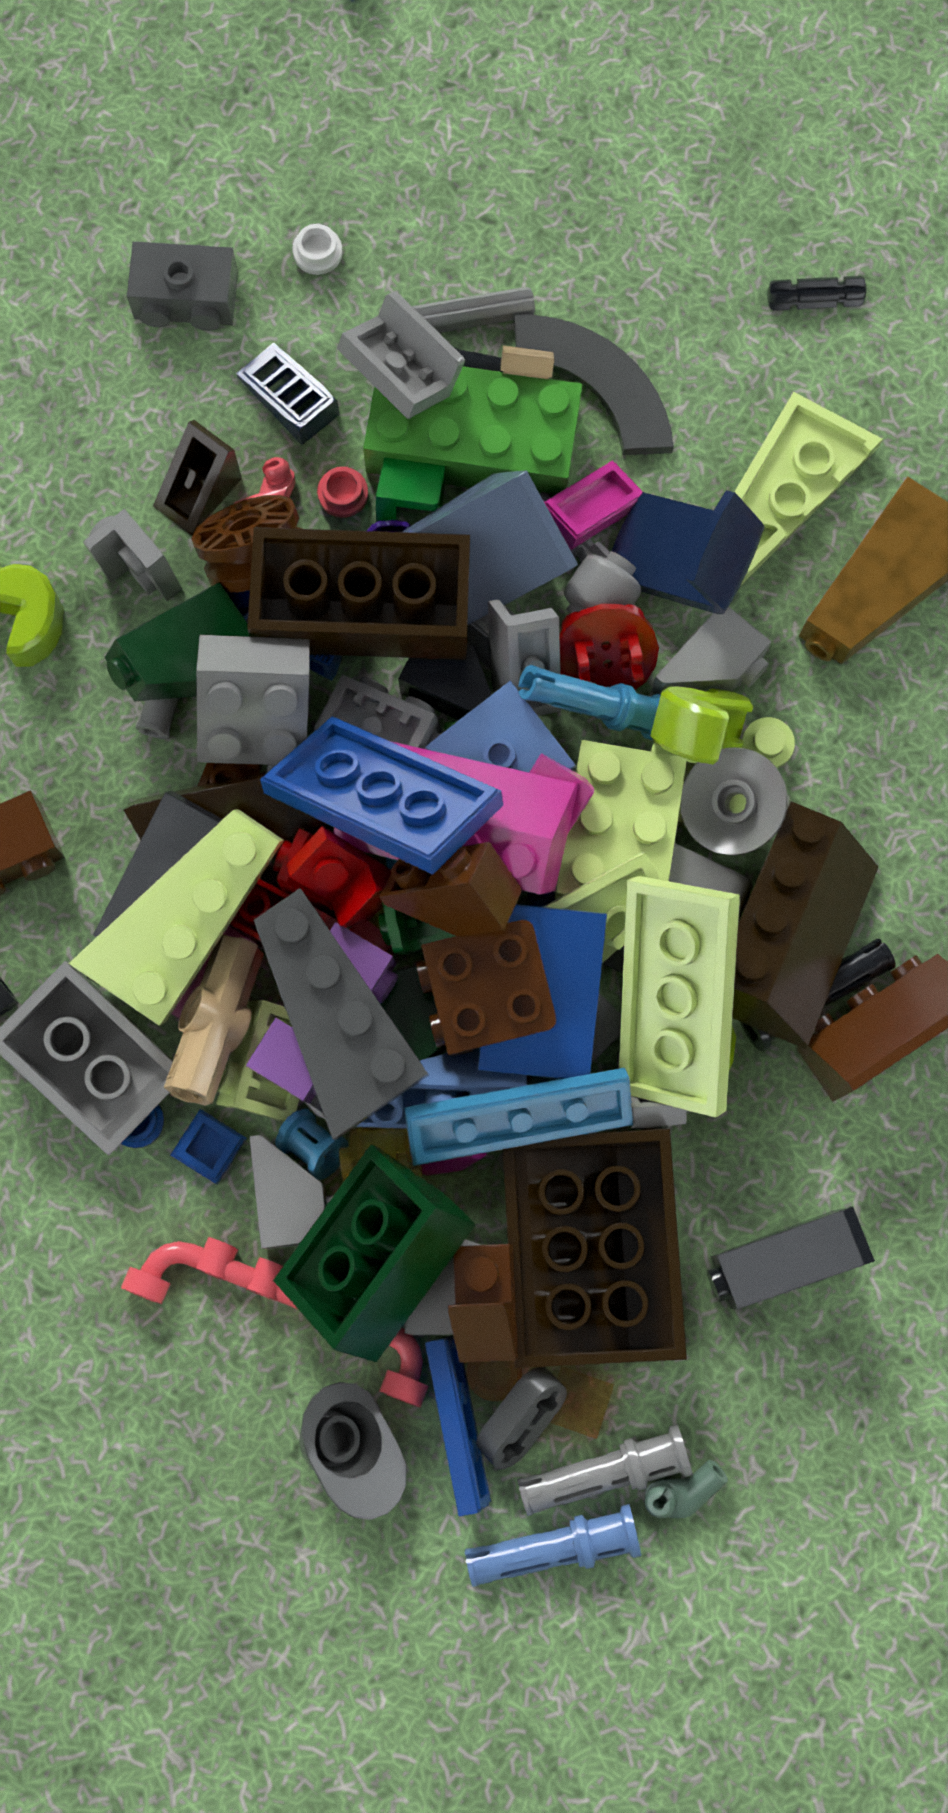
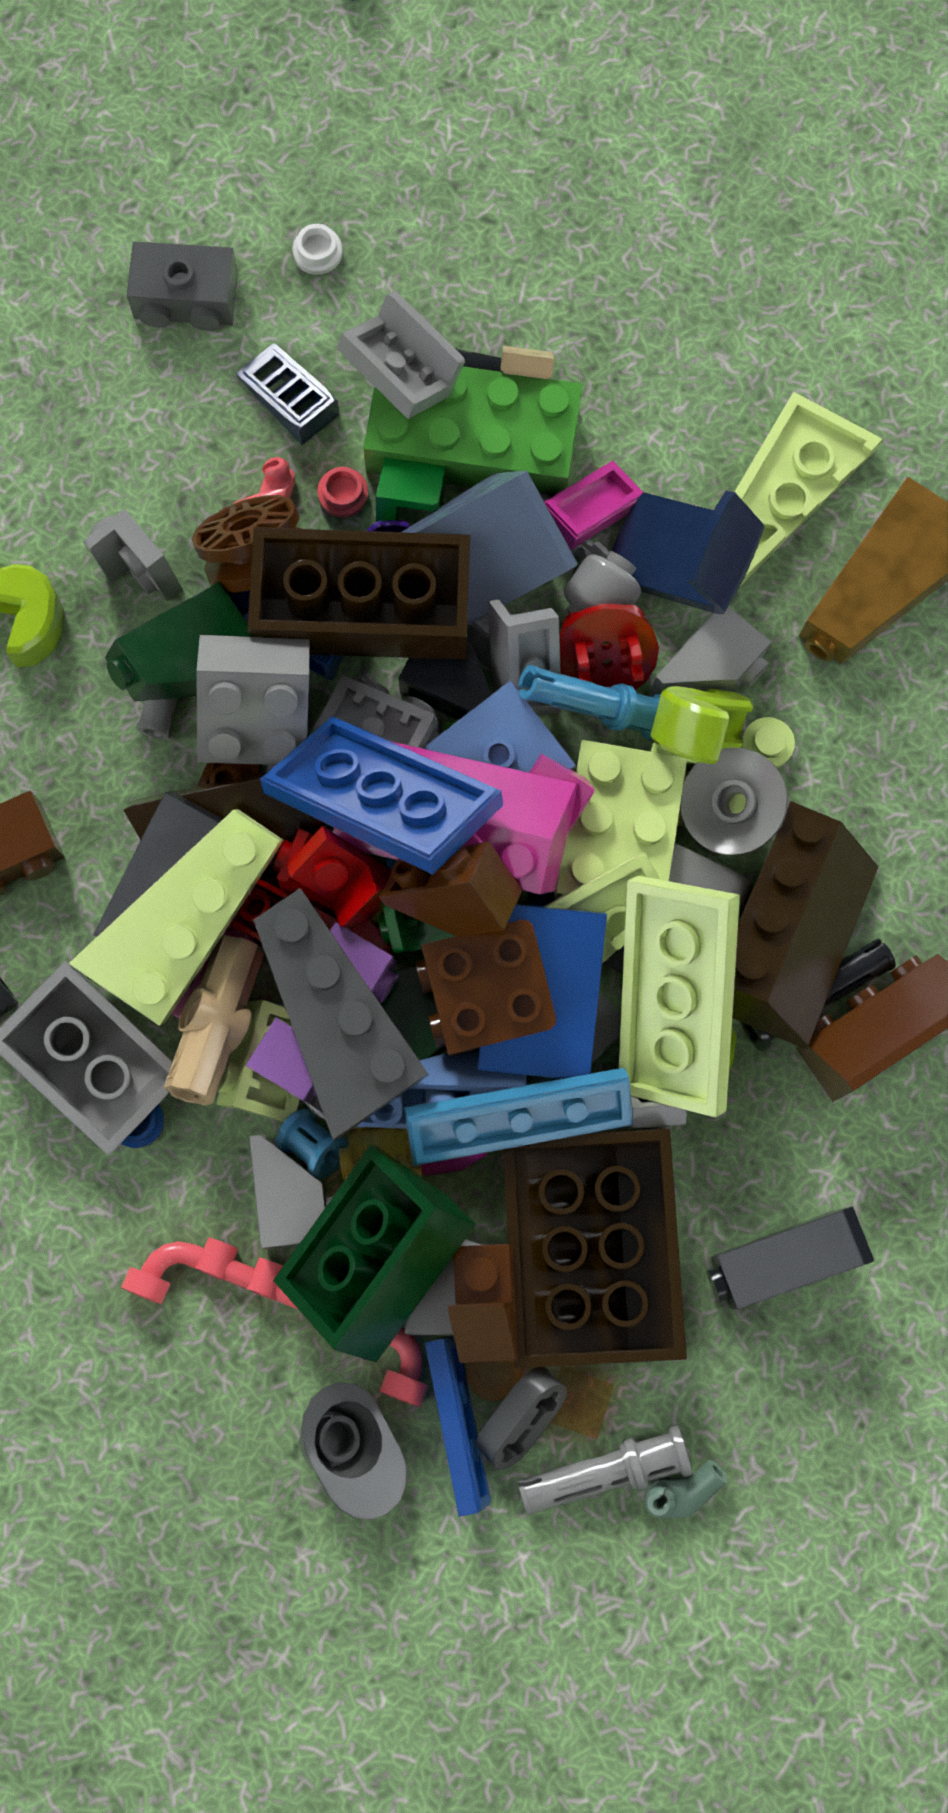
(197, 478): dark brown slope -> none
(208, 1146): blue tile -> none
(478, 309): light grey axle -> none
(579, 1543): medium blue pin -> none
(606, 372): dark grey tile -> none
(816, 293): black axle -> none

